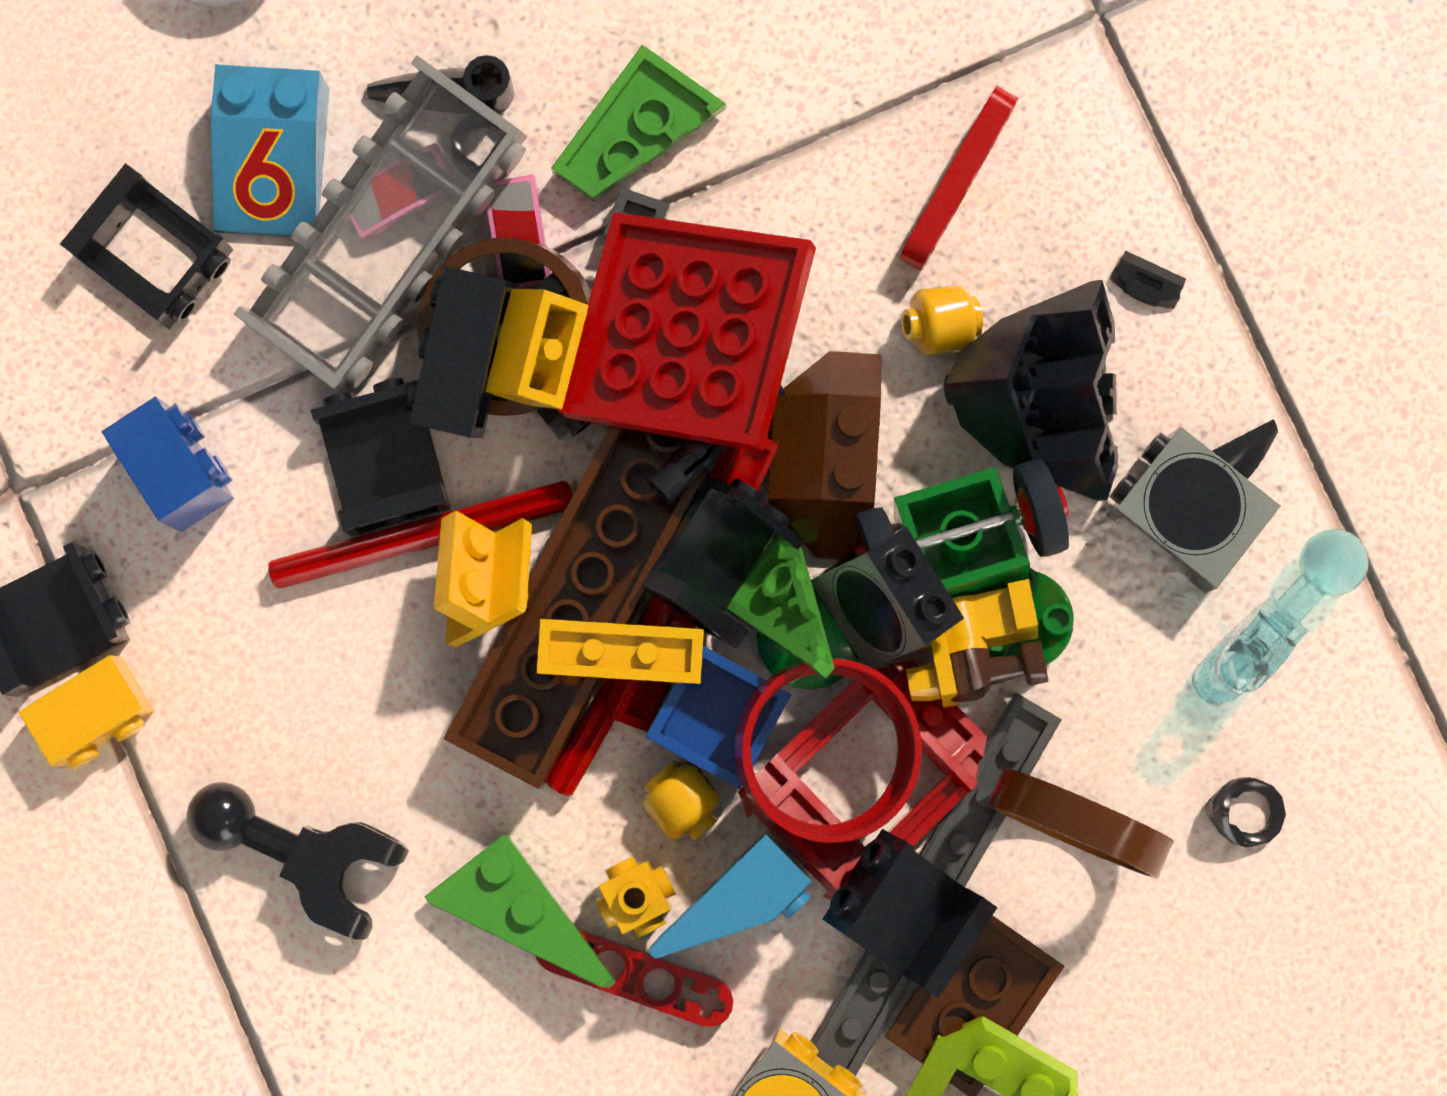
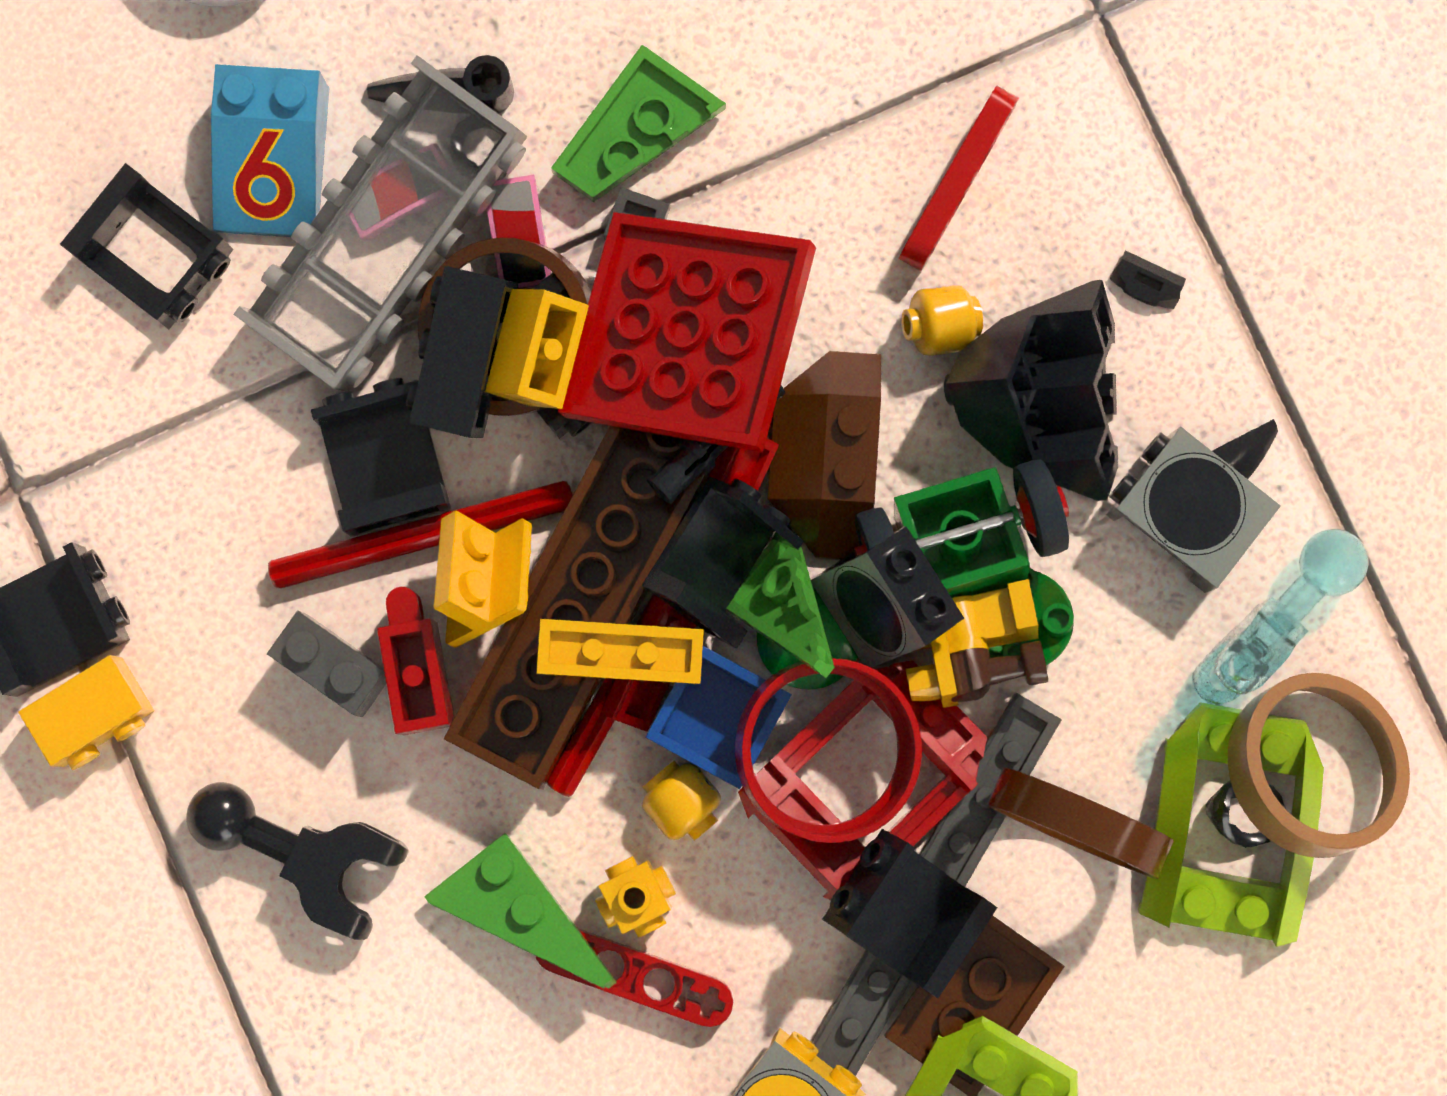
(168, 464): blue piece -> none
(329, 664): none -> dark grey brick
(414, 666): none -> red brick
(744, 896): dark azure slope -> none
(1217, 898): none -> lime wedge
(1260, 802): none -> medium nougat piece

